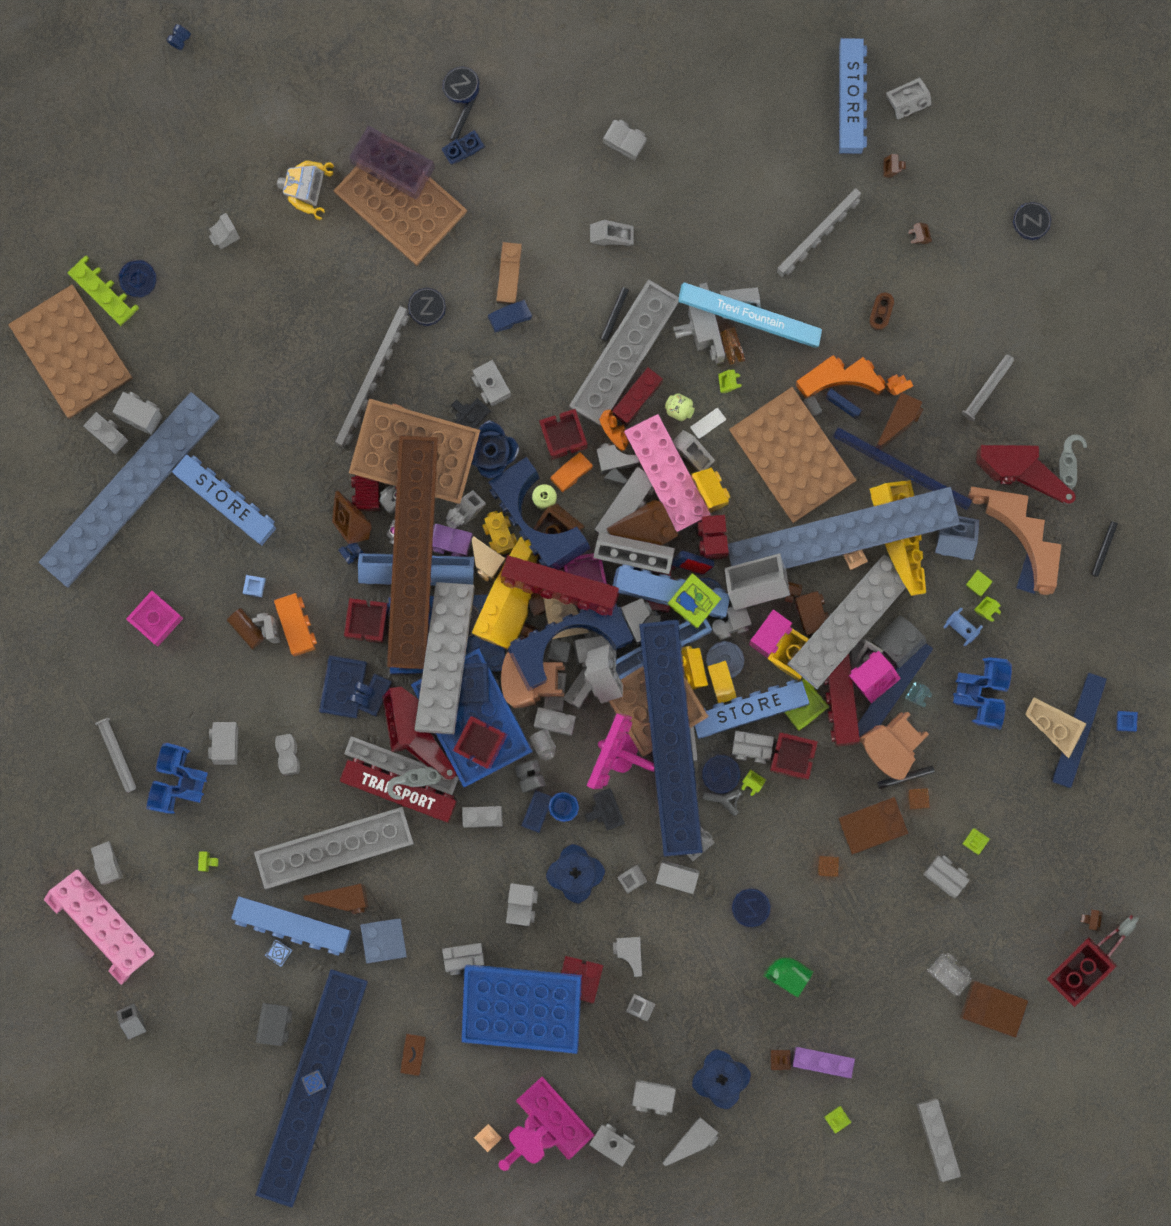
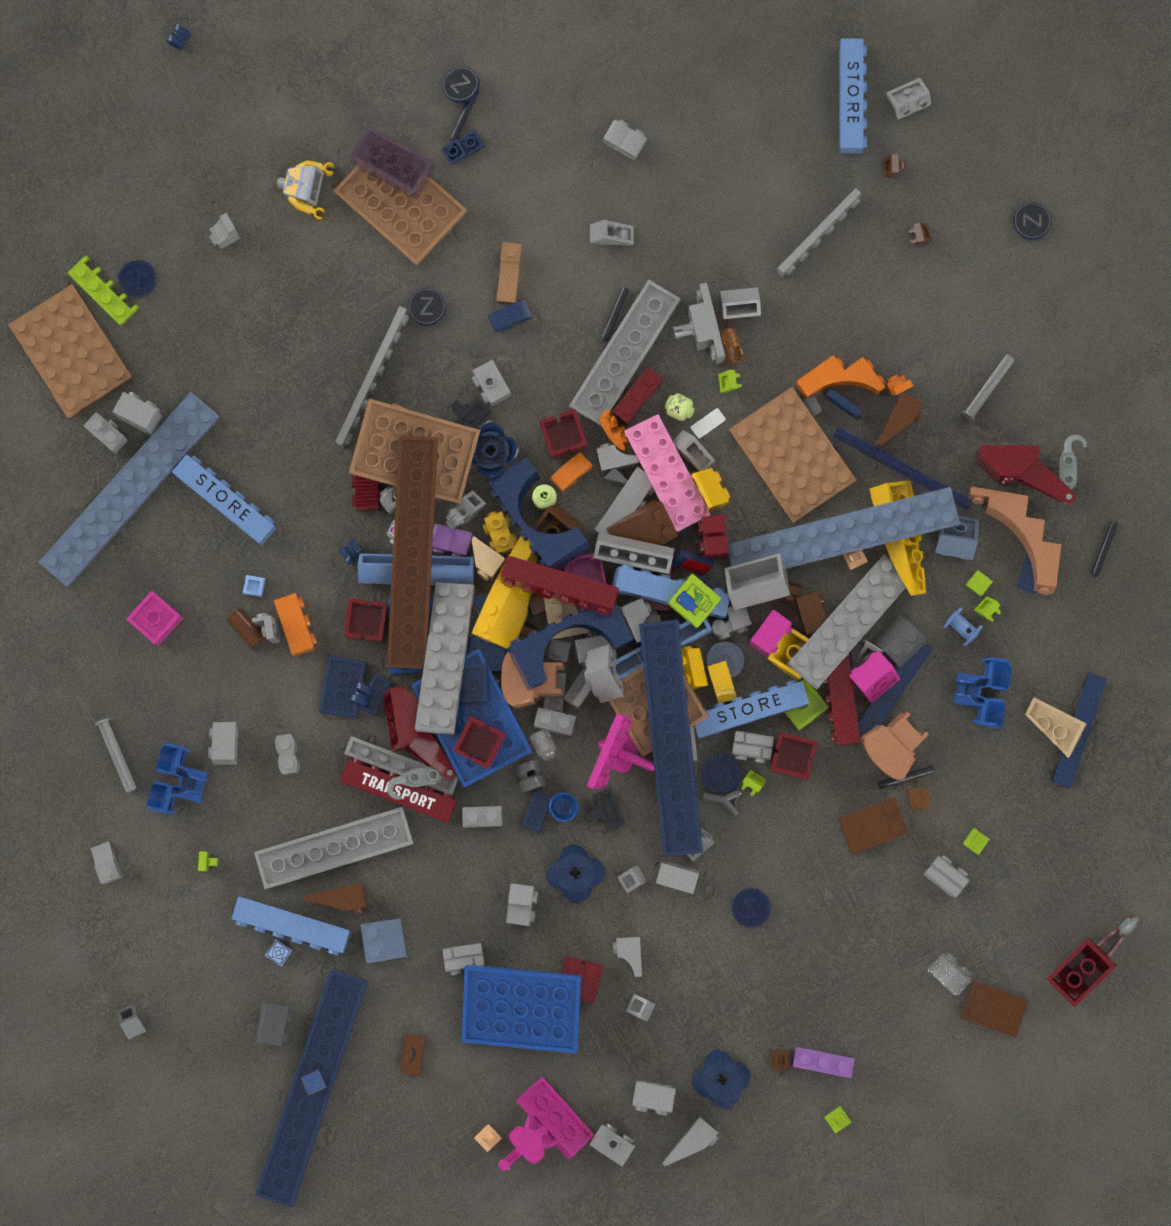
(100, 924): bright pink bracket -> none
(350, 520): reddish brown slope -> none
(750, 315): medium azure tile -> none
(789, 975): green brick -> none
(828, 866): clear orange tile -> none
(881, 312): reddish brown plate -> none
(918, 693): clear light blue tile -> none
(938, 1140): light grey brick -> none
(1094, 920): reddish brown tile -> none
(1127, 721): blue tile -> none

